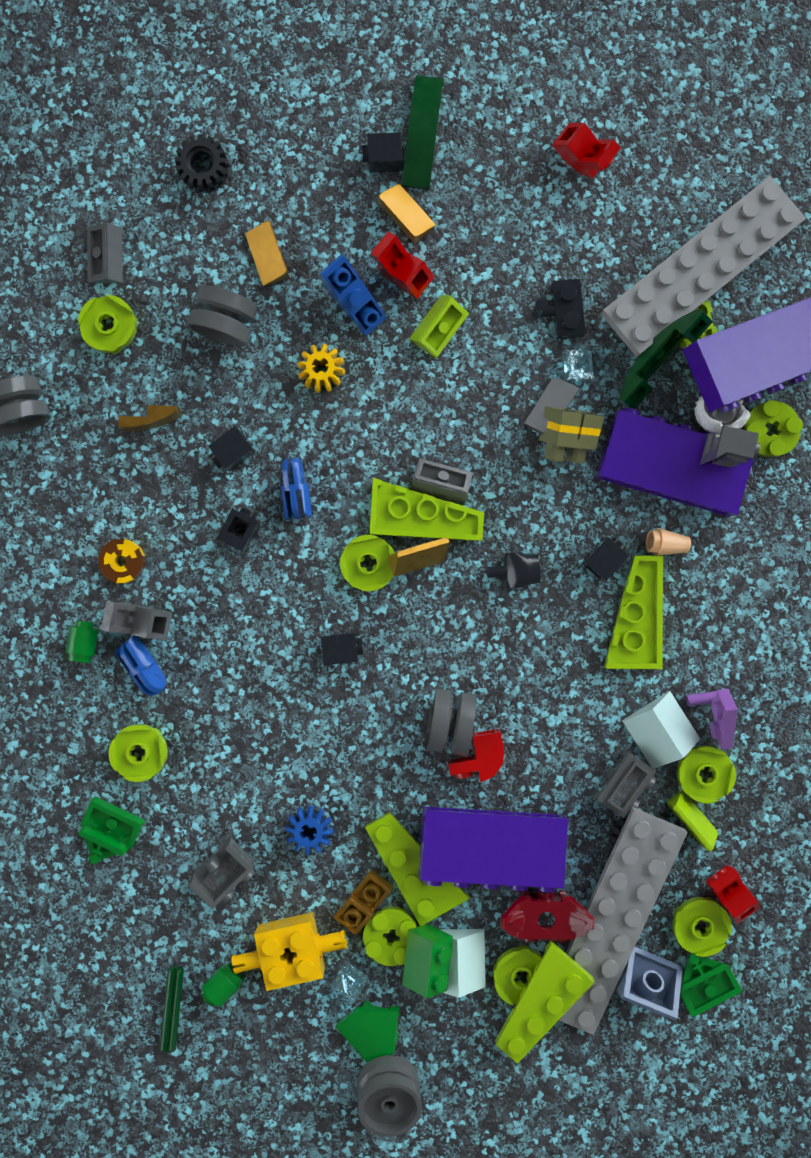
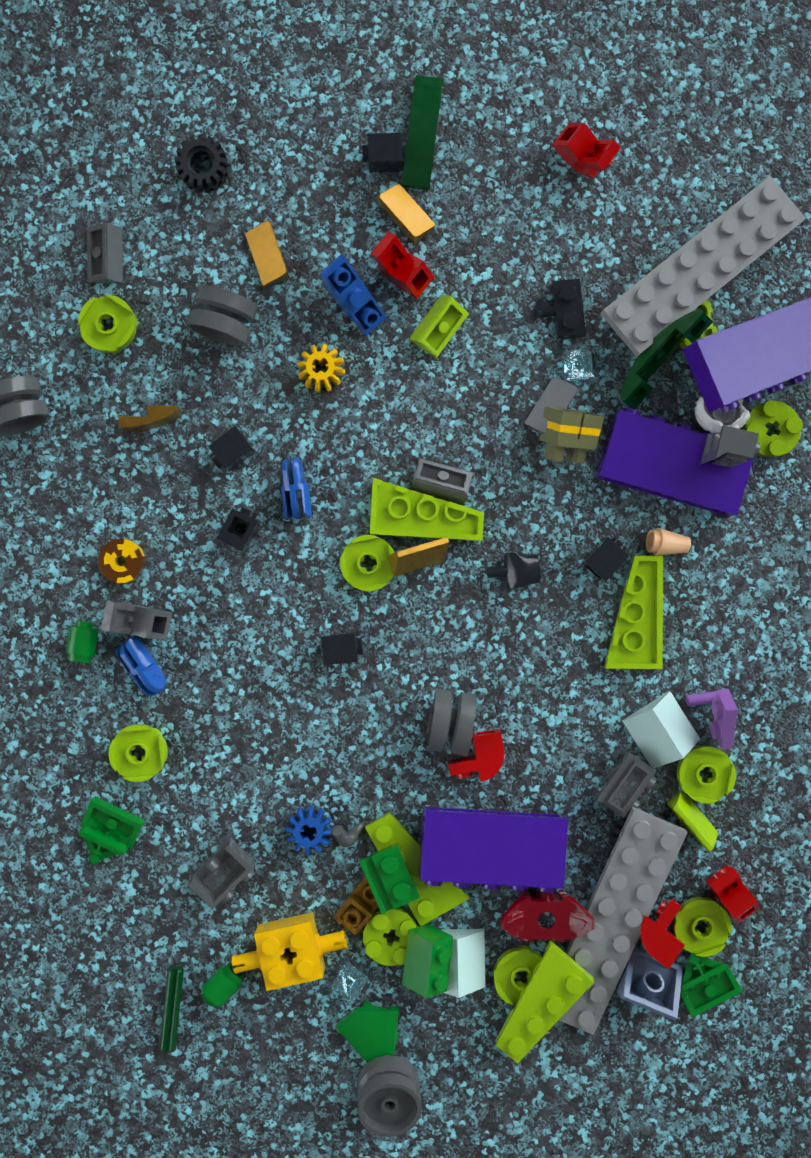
(346, 838): none -> dark grey animal
(389, 878): none -> green plate
(656, 939): none -> red brick

